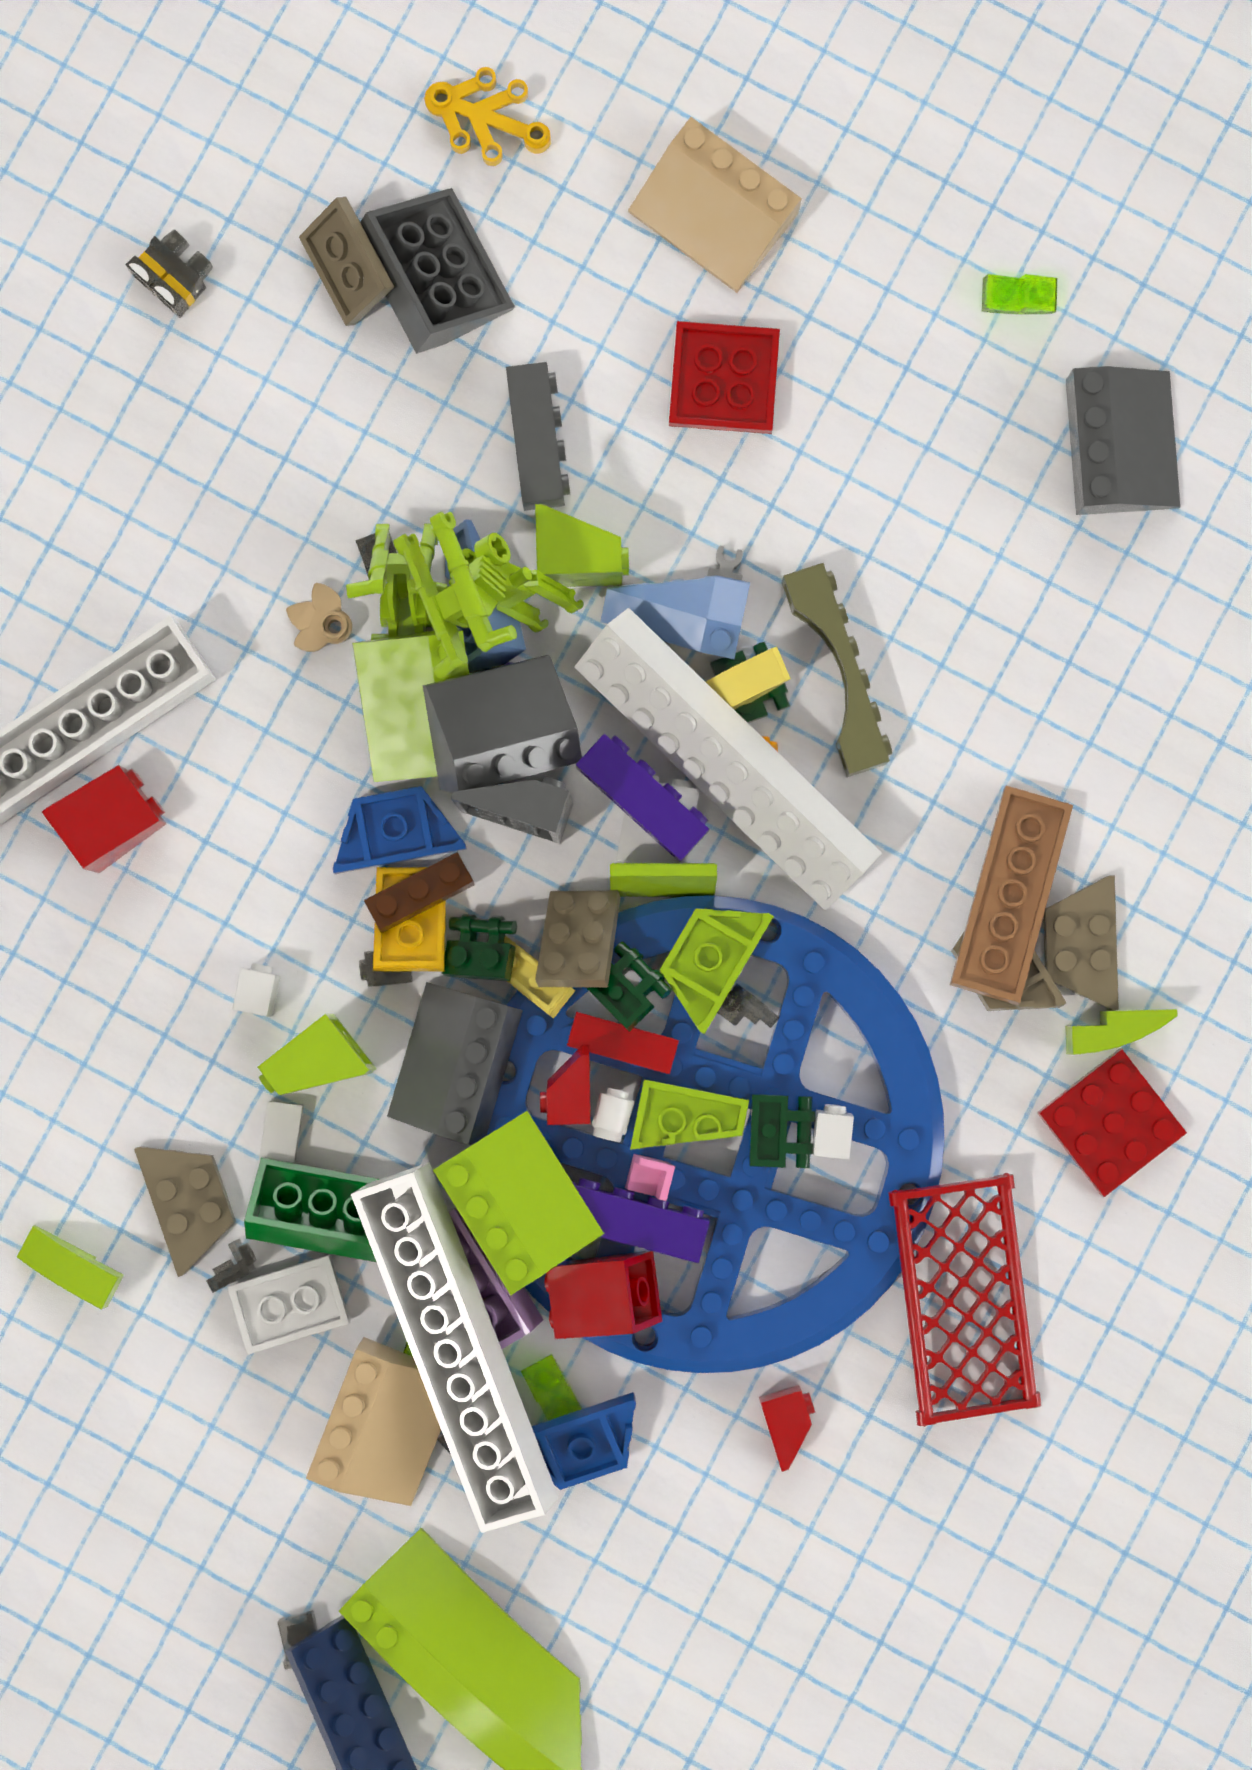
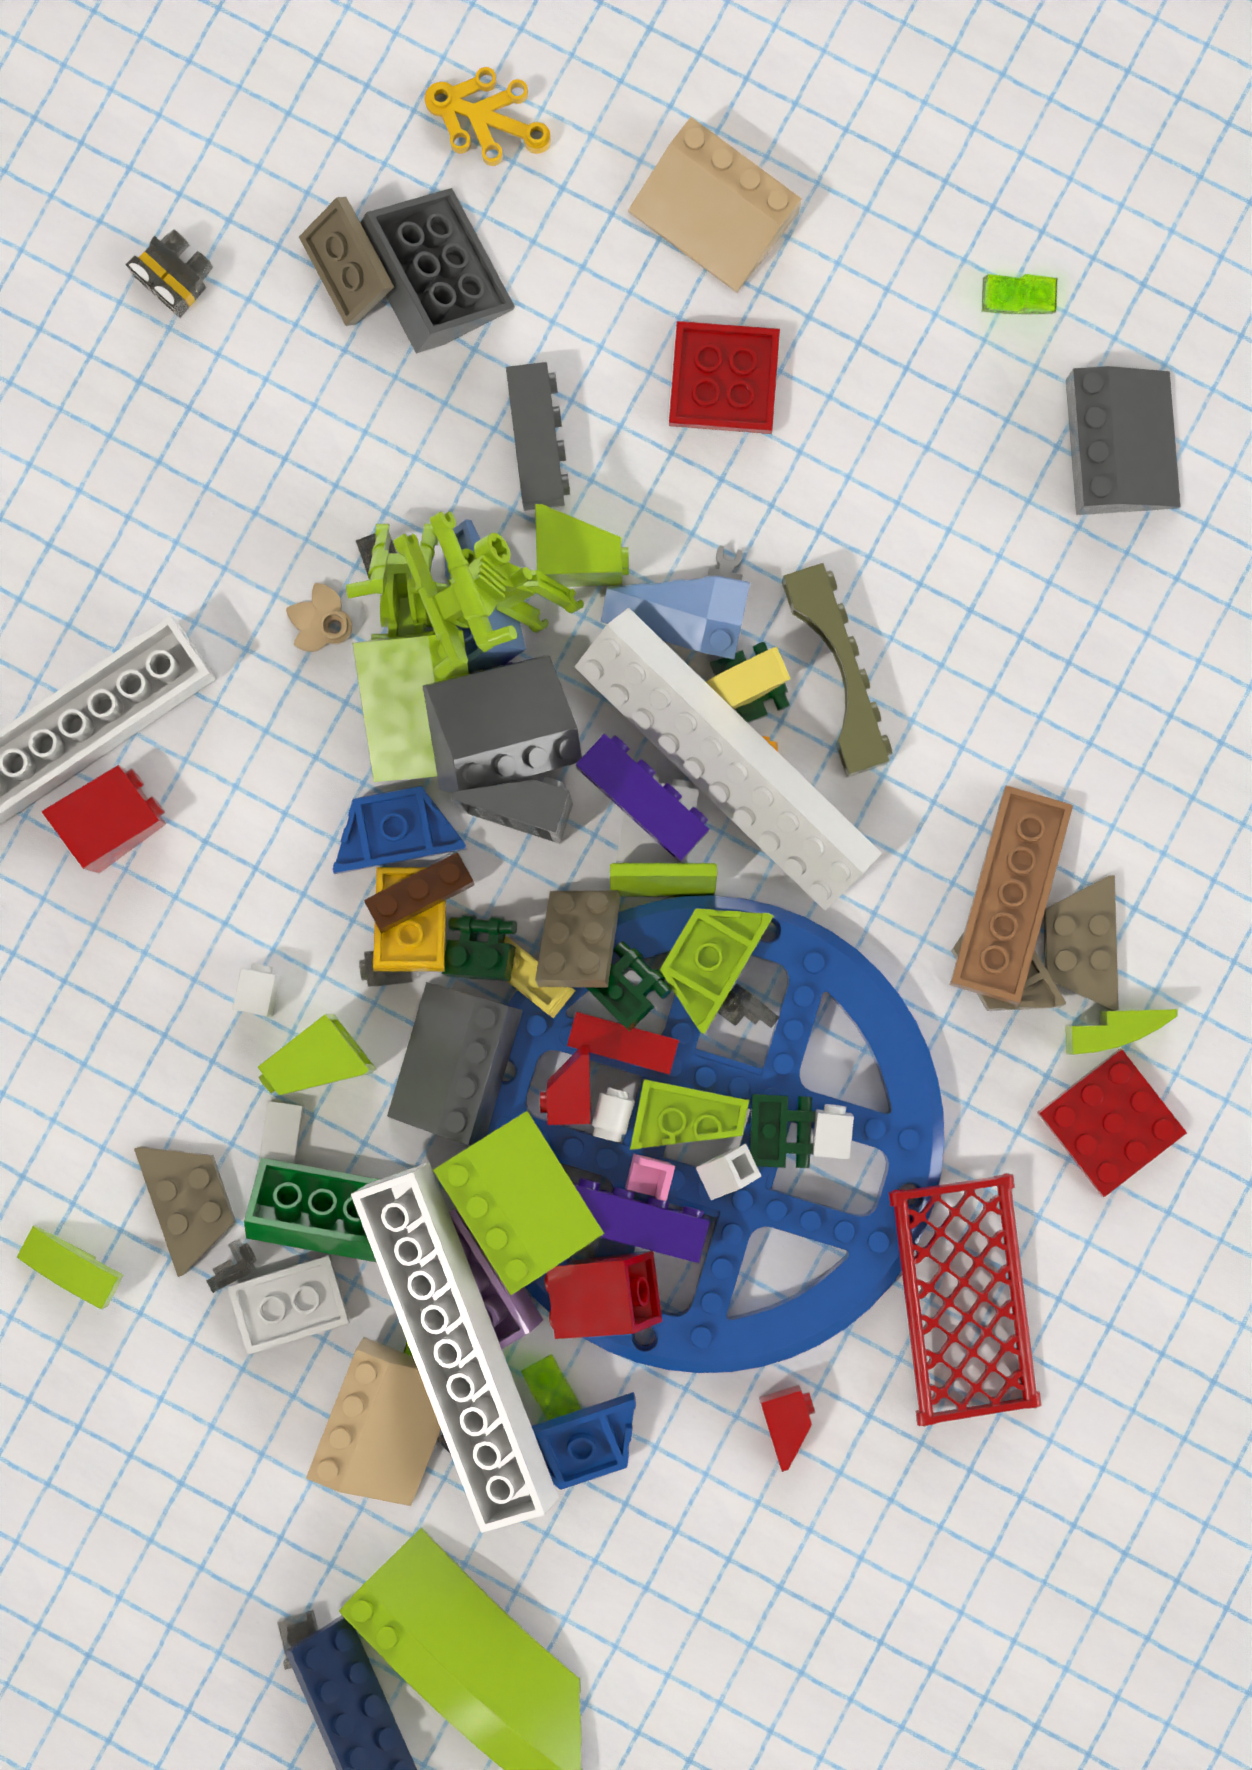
(728, 1172): none -> white brick

